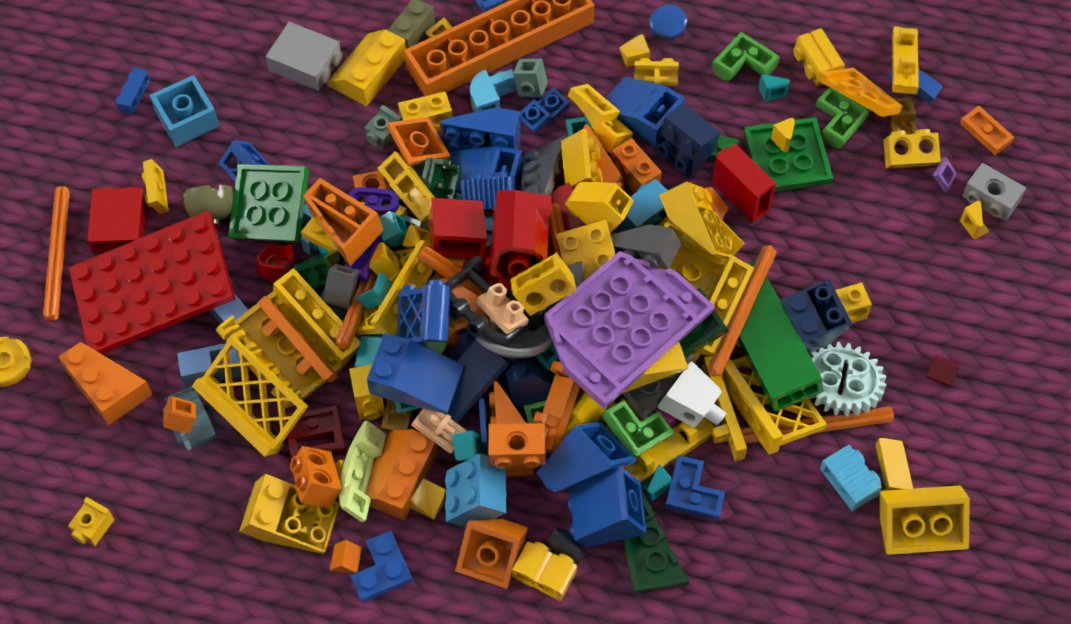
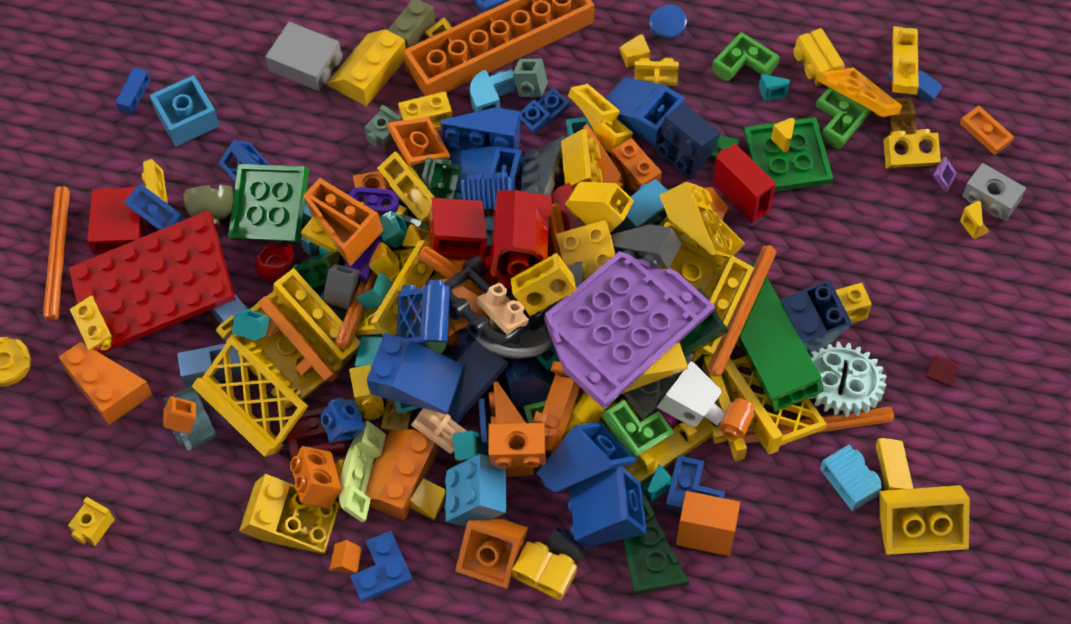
(91, 324): none -> yellow hinge
(152, 207): none -> blue hinge
(250, 324): none -> teal slope
(342, 420): none -> blue brick
(708, 523): none -> orange slope
(737, 419): none -> orange brick

